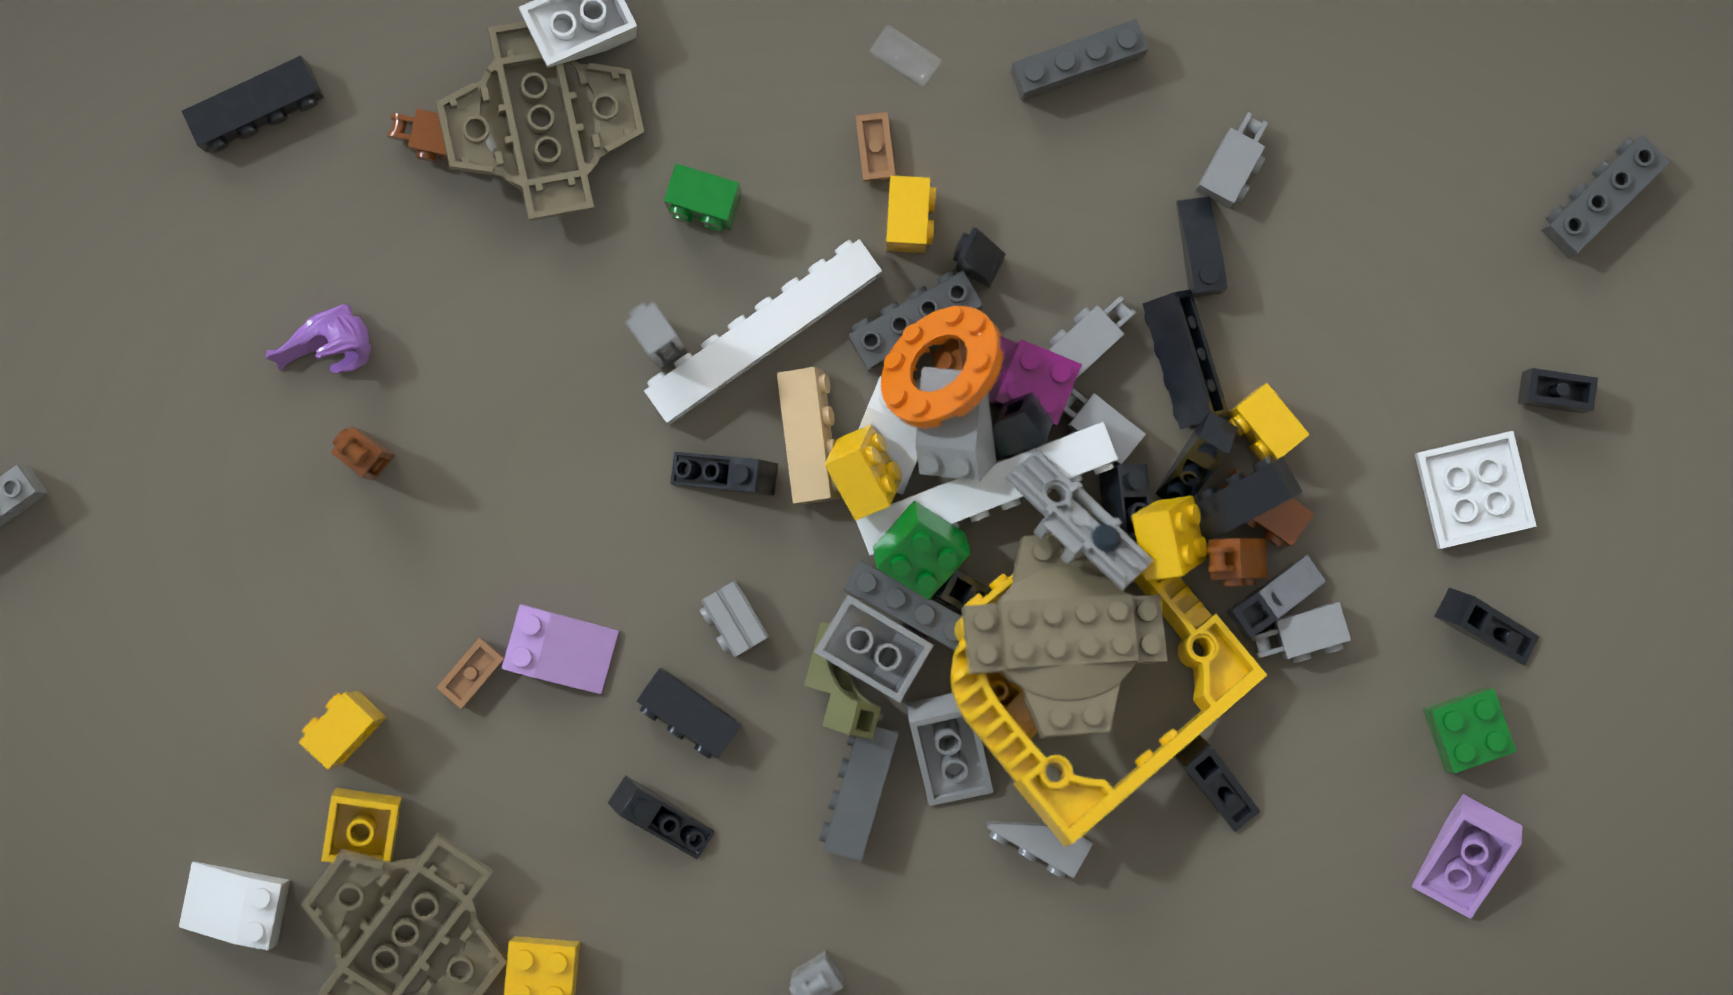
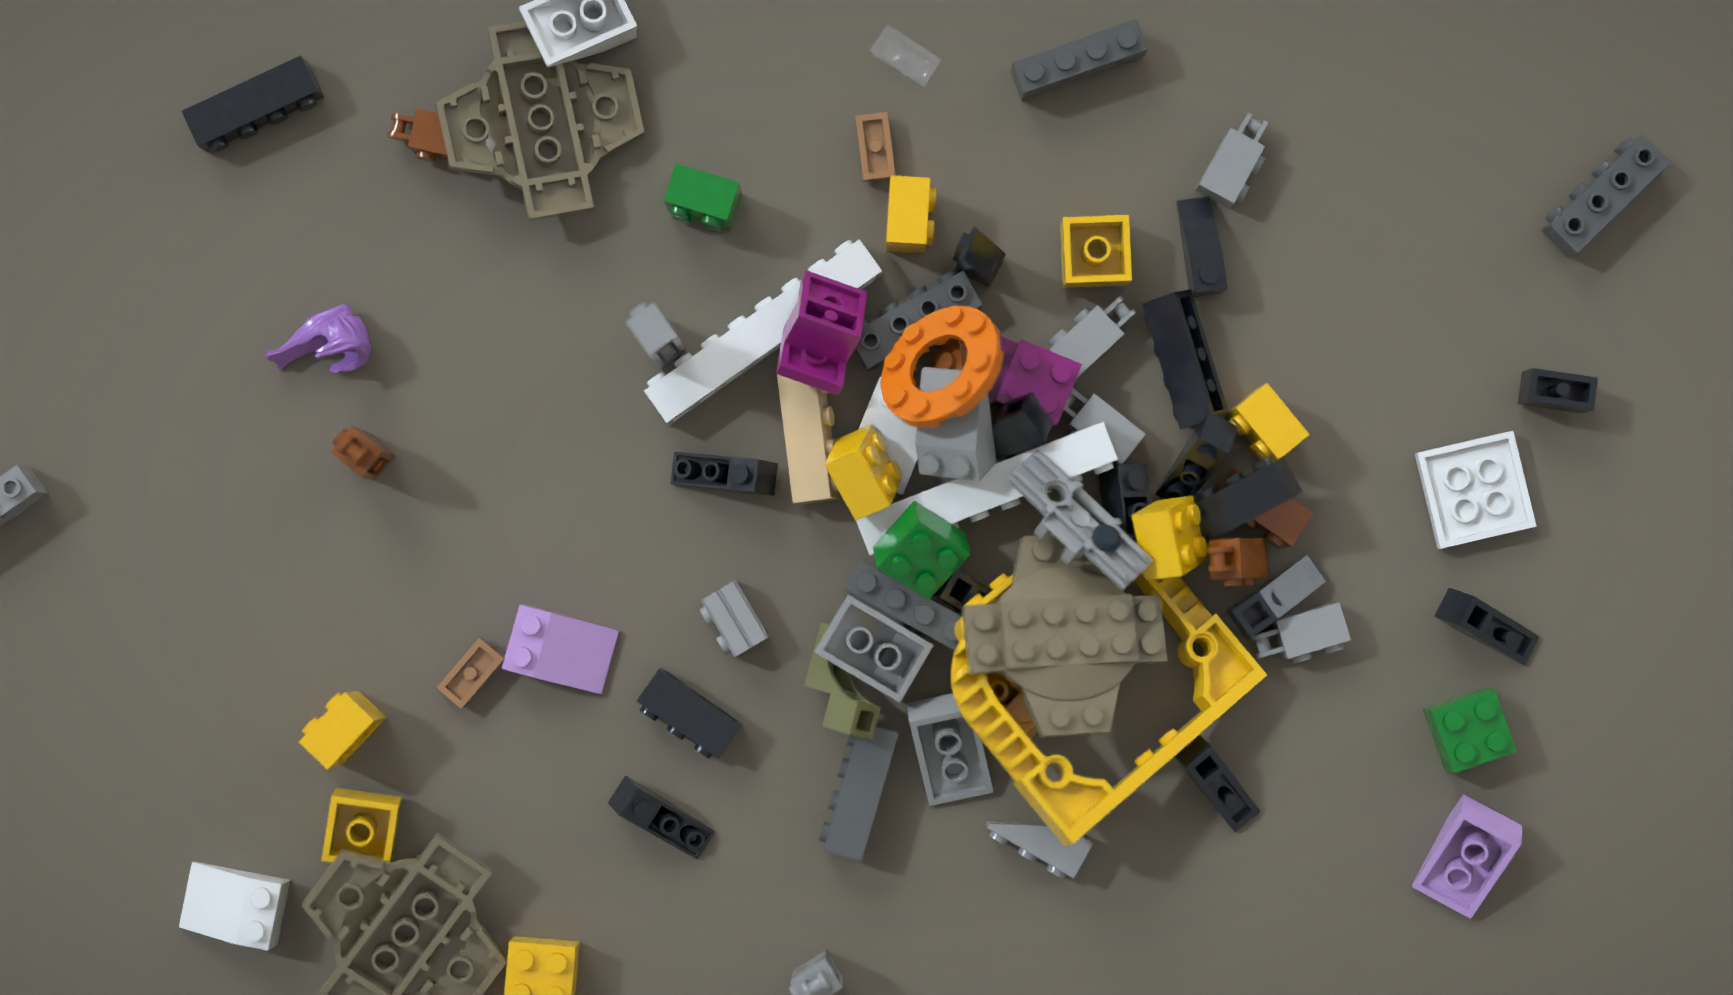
(821, 332): none -> magenta bracket
(1095, 251): none -> yellow brick

